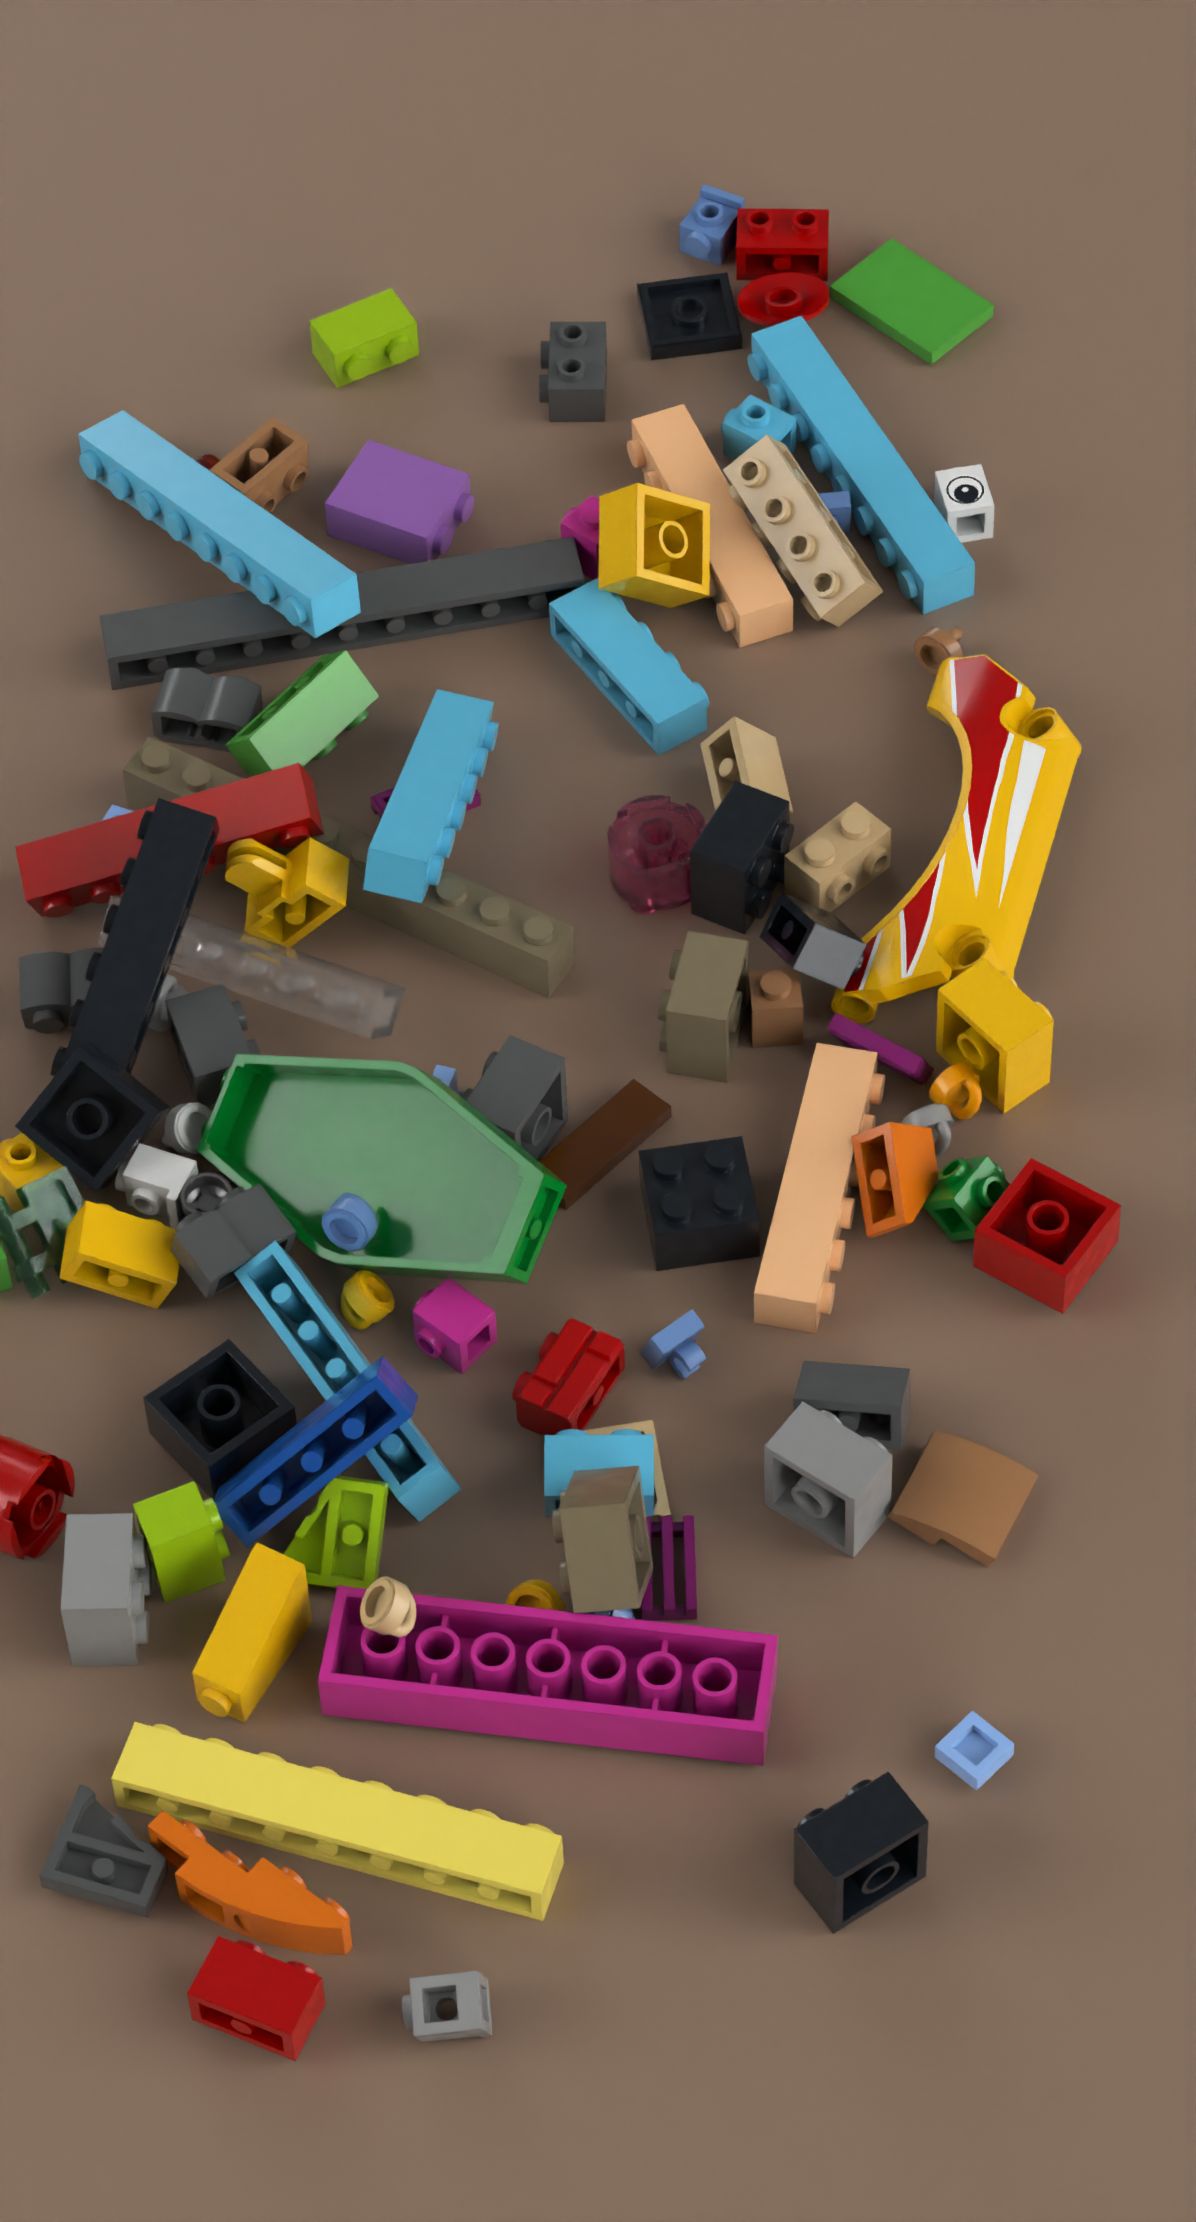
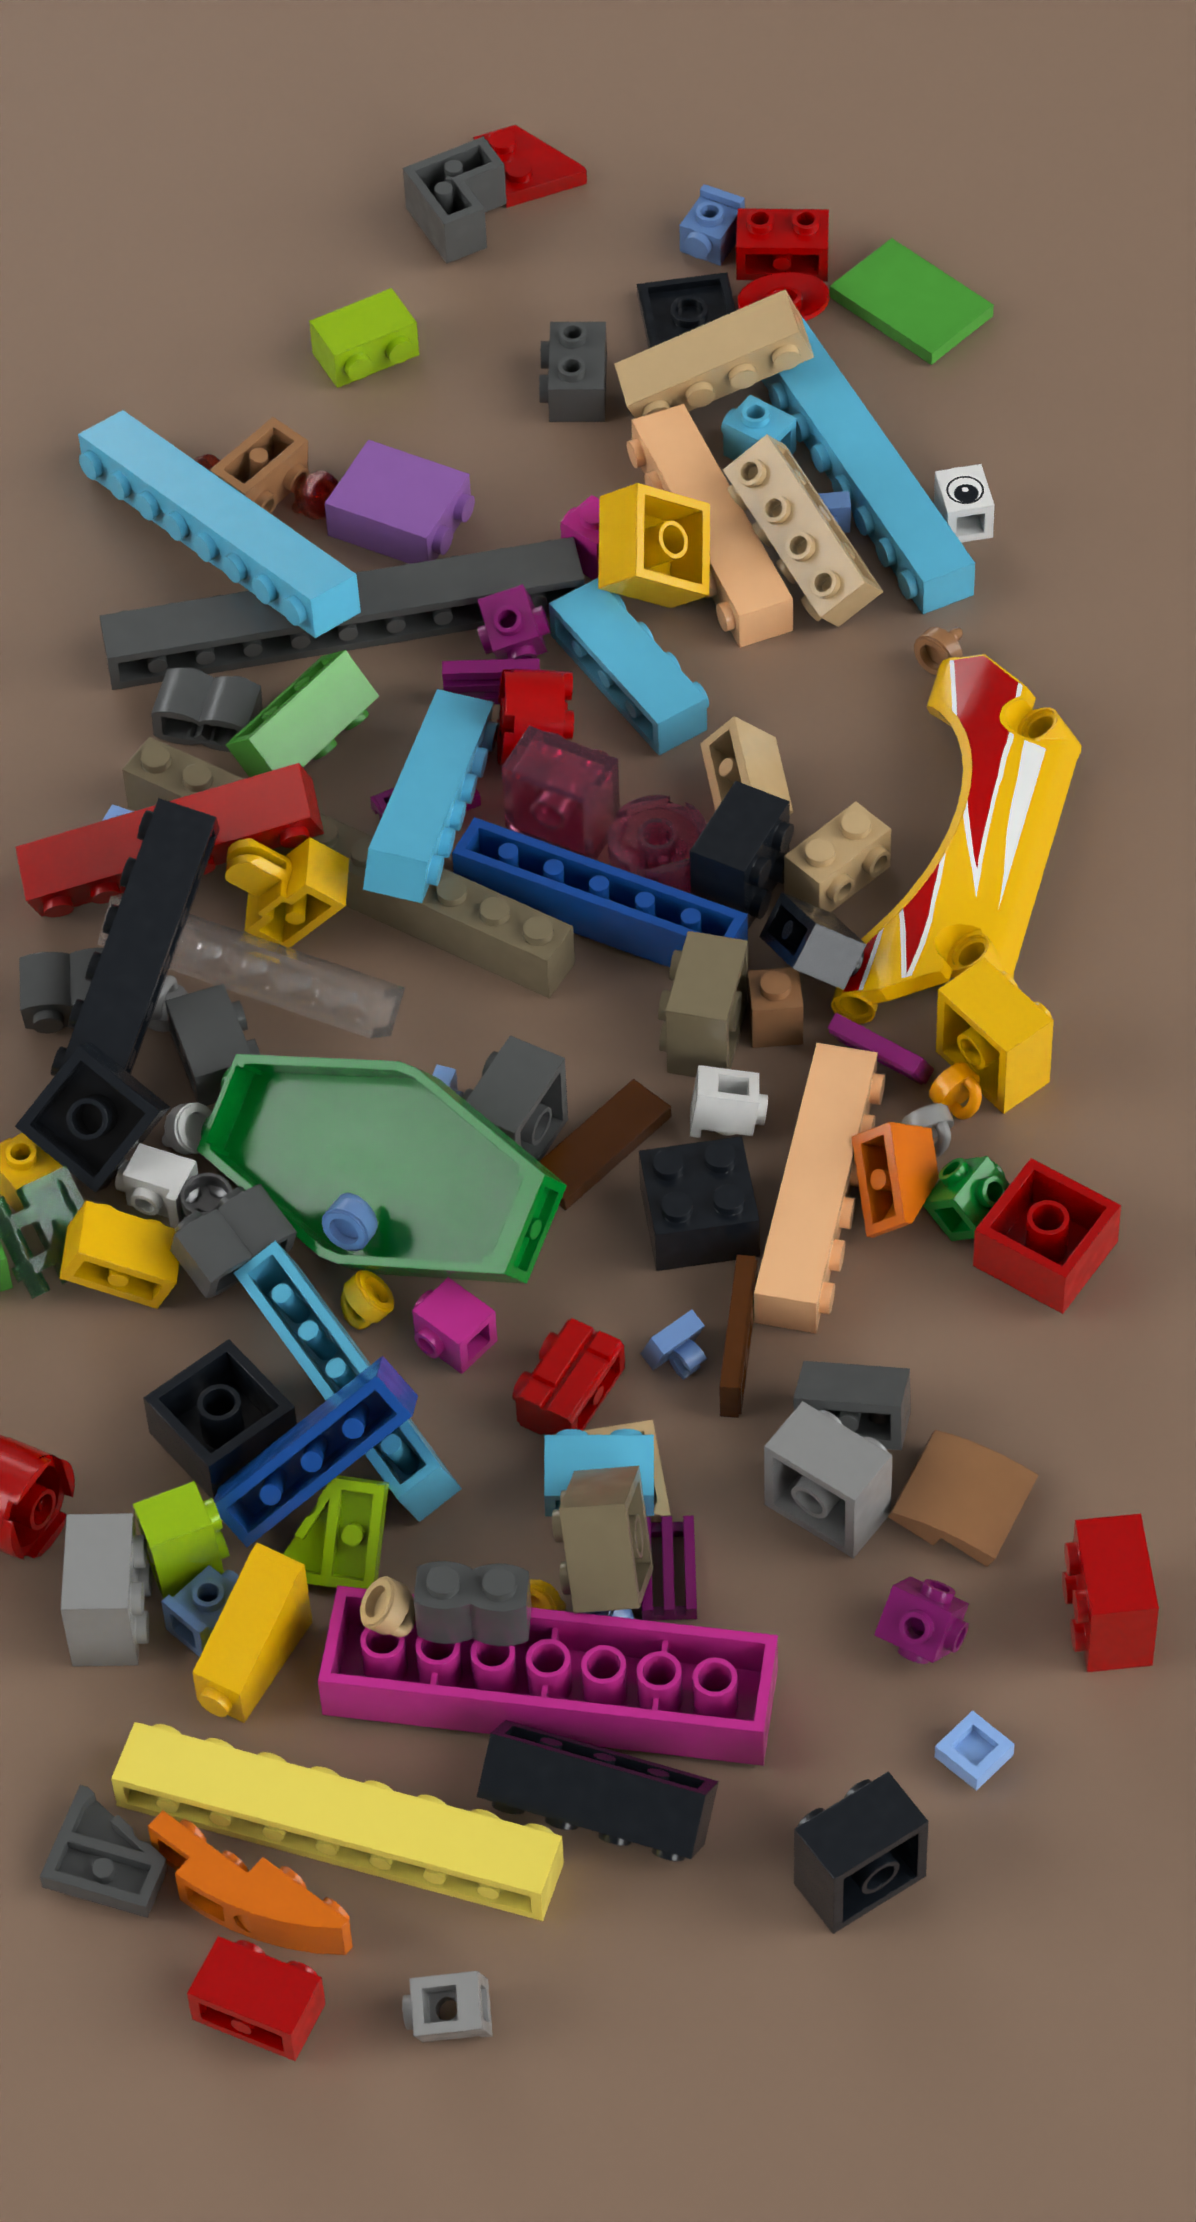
(197, 1607): none -> medium blue brick
(312, 492): none -> clear red tile
(453, 193): none -> dark grey brick
(470, 1603): none -> dark grey brick
(480, 677): none -> magenta tile
(513, 625): none -> magenta brick
(532, 166): none -> red wing
(533, 700): none -> red brick
(561, 792): none -> clear pink brick
(589, 894): none -> blue brick
(597, 1791): none -> black brick
(716, 358): none -> tan brick
(726, 1102): none -> white brick
(738, 1337): none -> reddish brown tile
(923, 1620): none -> magenta brick
(1111, 1593): none -> red brick

